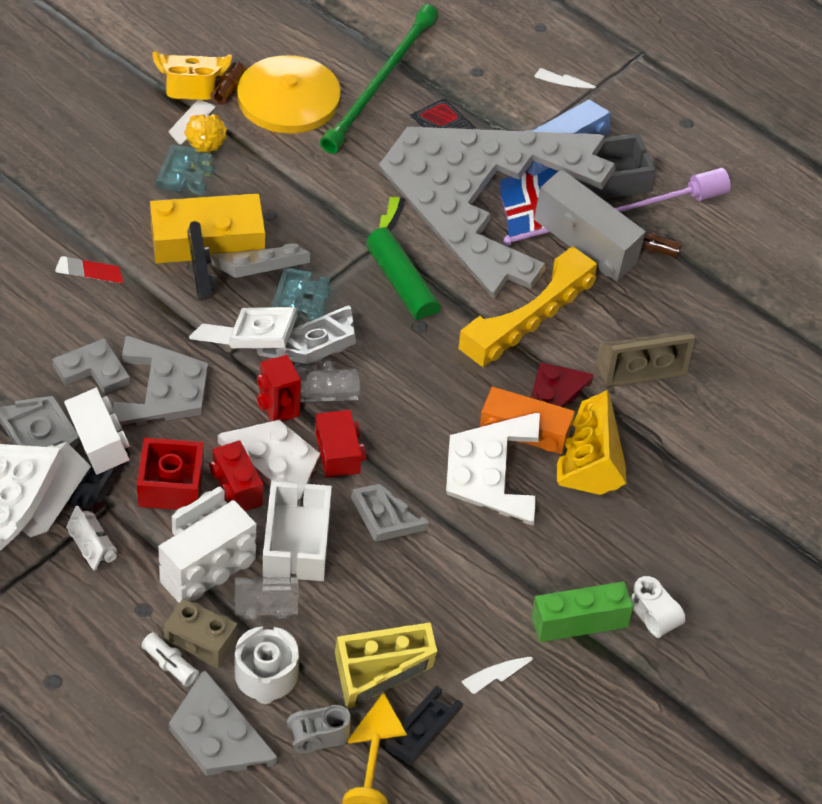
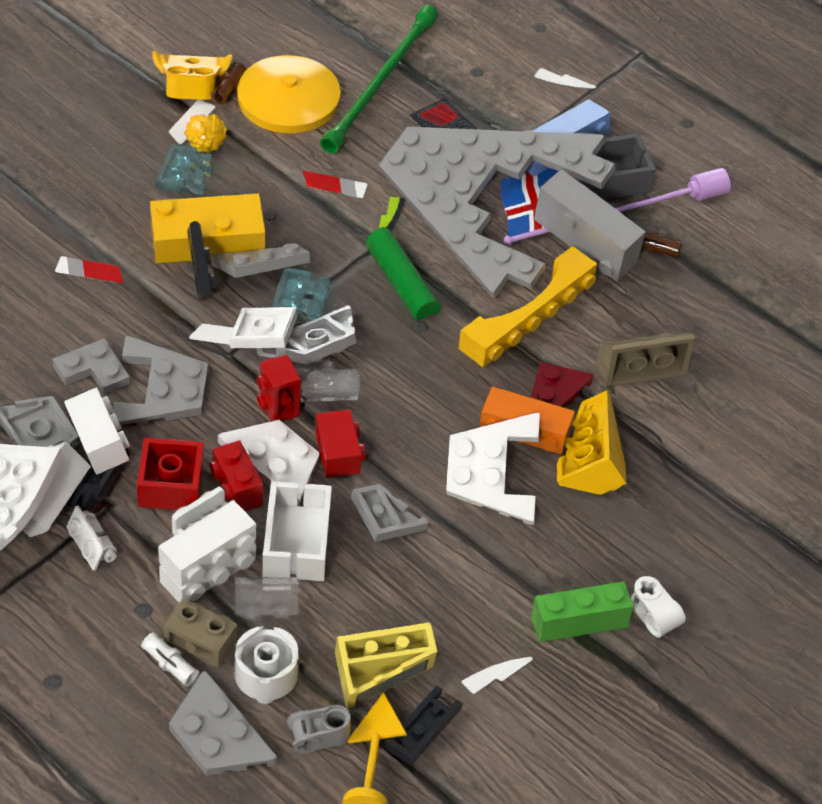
(335, 184): none -> sticker

